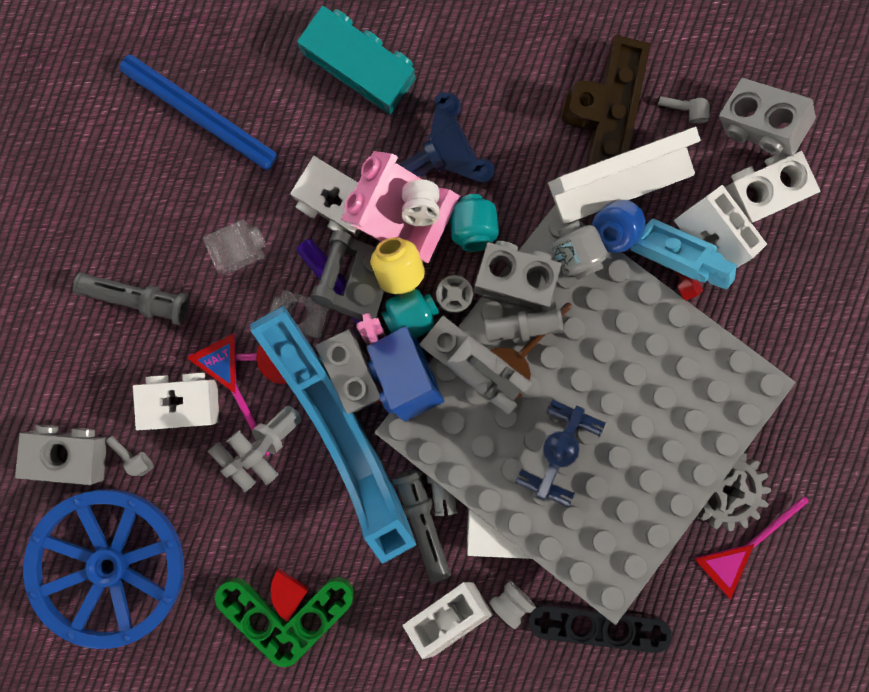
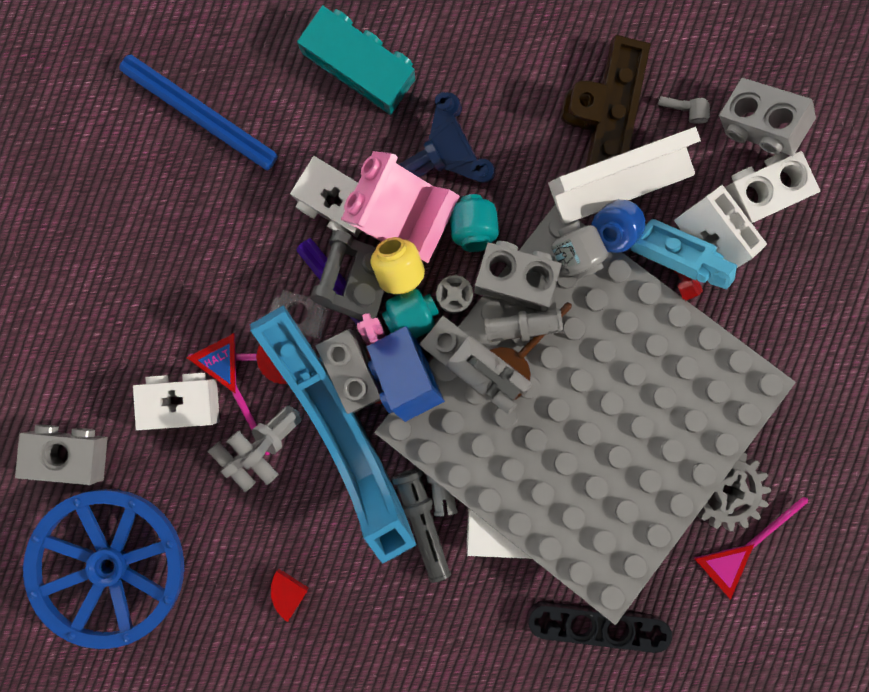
(134, 466): light grey hand -> none
(147, 300): dark grey pin -> none
(235, 246): clear brick -> none
(289, 631): green beam -> none
(420, 203): white wheel -> none
(447, 620): white brick -> none
(512, 604): light grey wheel -> none
(560, 451): dark blue axle -> none

